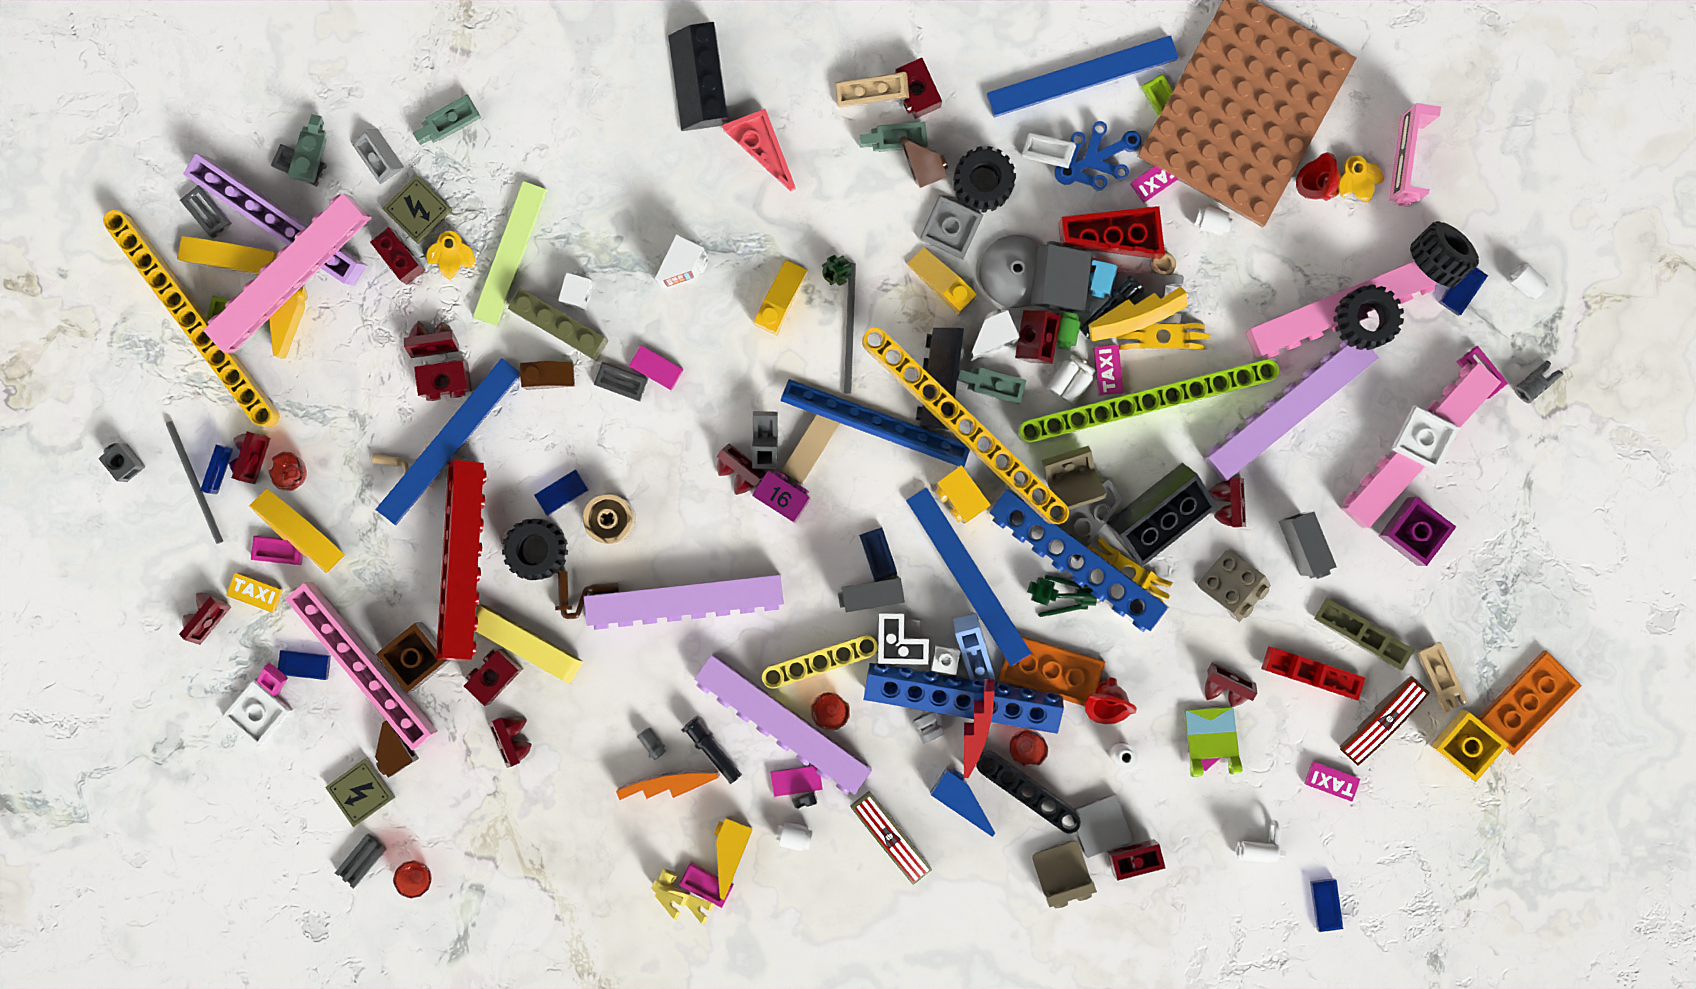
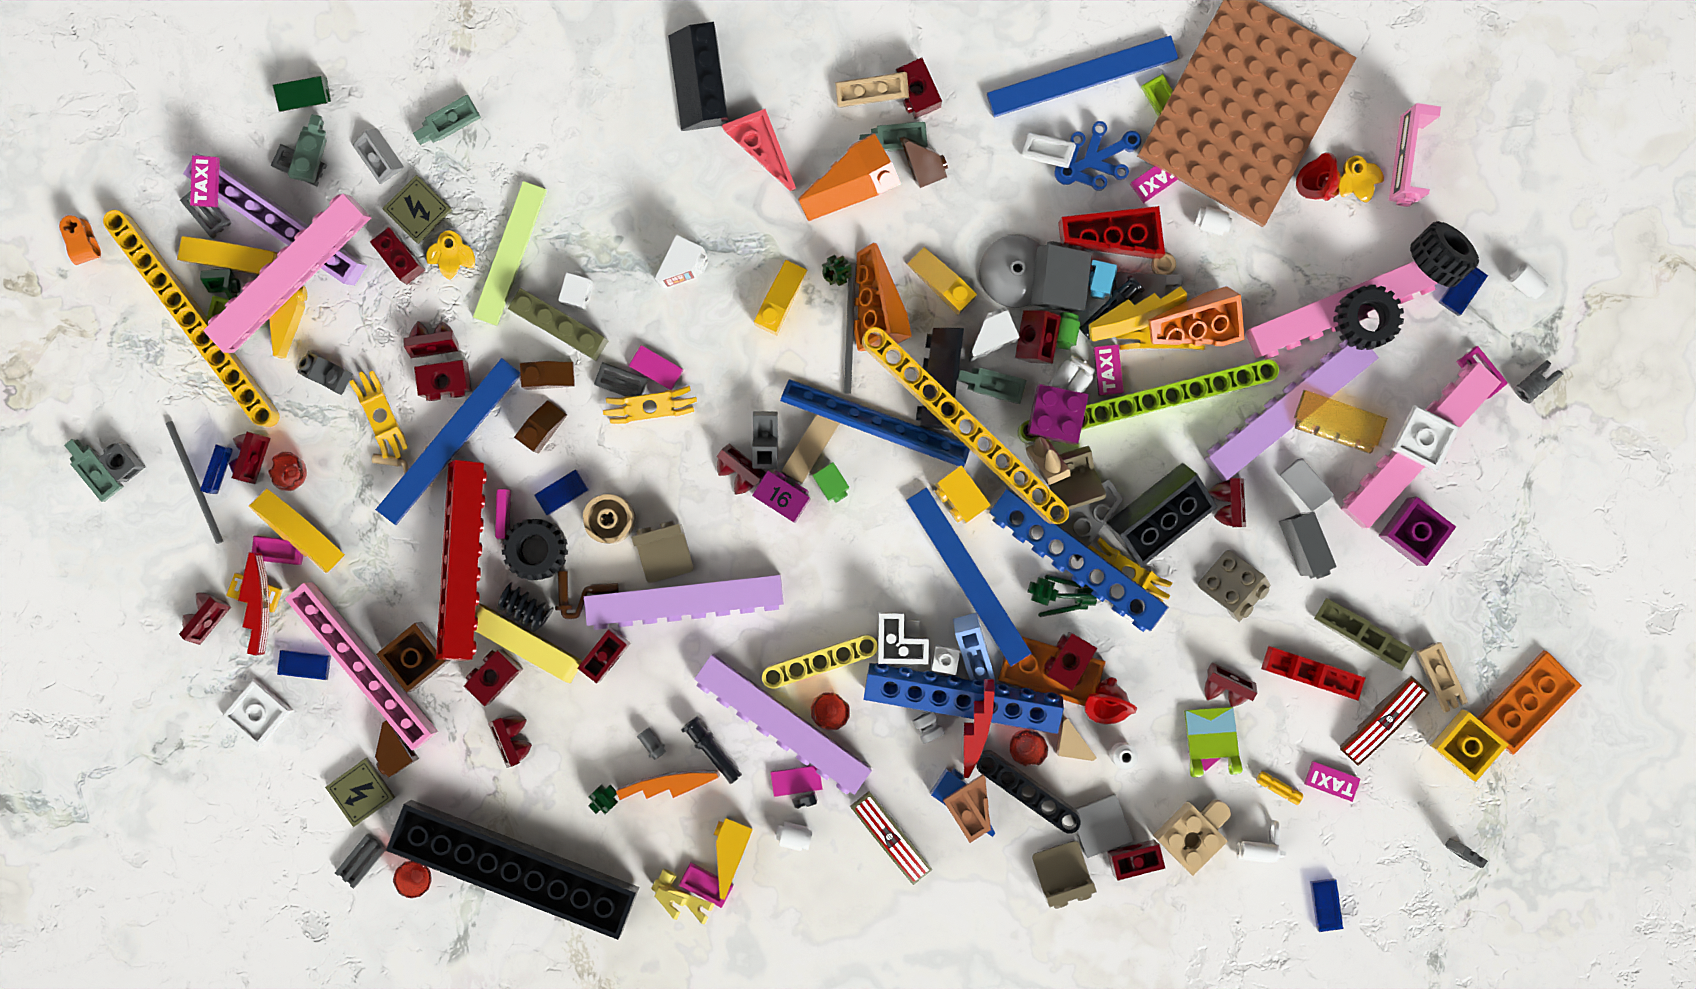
(79, 244): none -> orange piece
(92, 471): none -> sand green hinge
(204, 181): none -> dark pink tile
(221, 281): none -> dark green bracket
(256, 595): none -> red slope
(272, 679): dark pink tile -> none
(302, 93): none -> dark green hinge
(324, 372): none -> dark grey slope
(377, 400): none -> yellow piece
(503, 507): none -> dark pink tile
(512, 869): none -> black brick
(523, 607): none -> black piece
(540, 426): none -> reddish brown slope
(603, 799): none -> dark green gear
(604, 655): none -> dark red brick
(635, 409): none -> yellow piece
(663, 552): none -> dark tan bracket
(831, 483): none -> bright green brick
(854, 178): none -> orange wedge
(871, 595): dark grey brick -> none
(878, 300): none -> orange wedge
(878, 554): dark blue tile -> none
(951, 227): light grey tile -> none
(970, 808): none -> nougat wing
(984, 159): black tyre -> none
(1047, 461): none -> tan tile
(1057, 414): none -> magenta brick
(1071, 744): none -> tan slope
(1082, 655): none -> dark red brick
(1194, 835): none -> tan brick
(1206, 319): none -> orange wedge
(1279, 787): none -> yellow axle
(1306, 484): none -> light grey slope
(1339, 422): none -> clear yellow windscreen
(1466, 853): none -> dark grey tile

